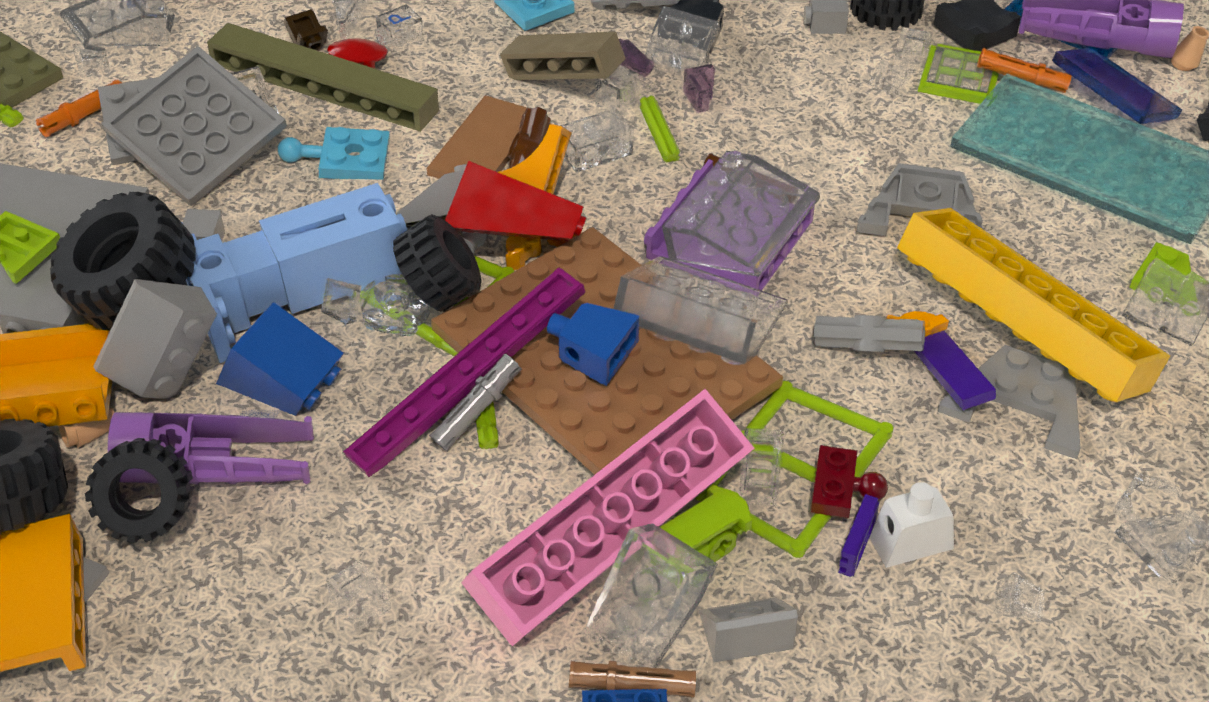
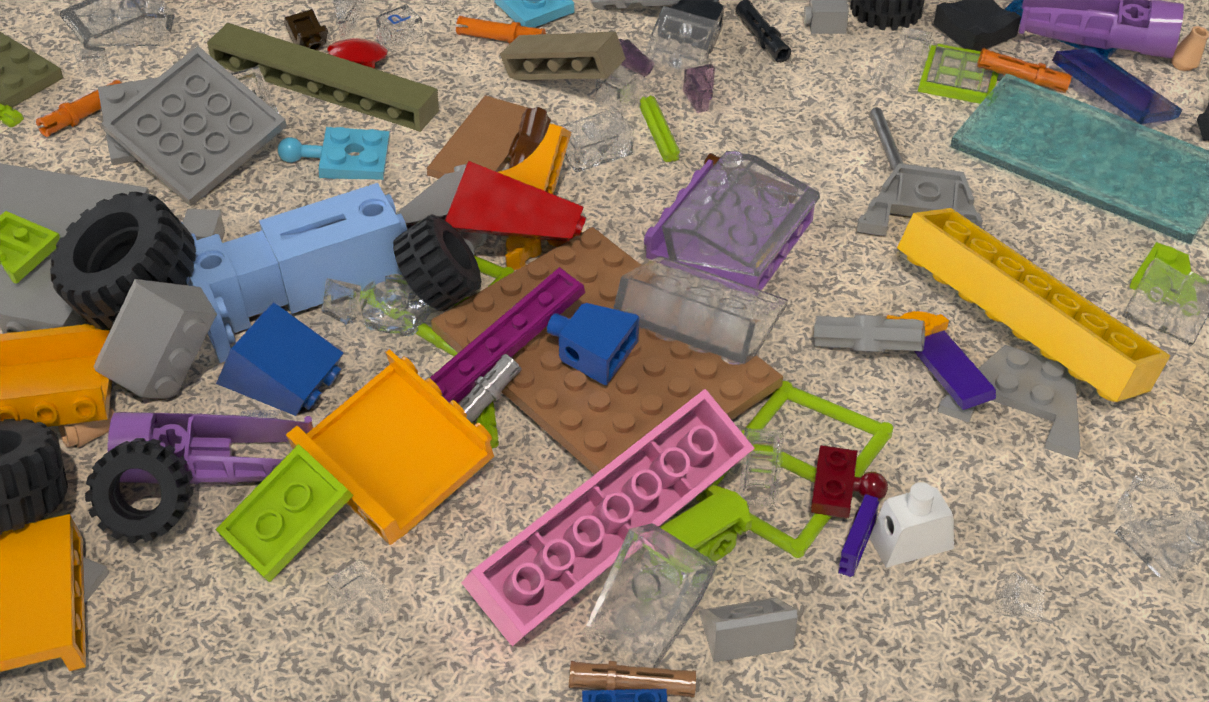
(284, 512): none -> lime plate
(397, 448): none -> light orange panel
(494, 30): none -> orange pin
(777, 46): none -> black pin
(885, 137): none -> flat silver bar

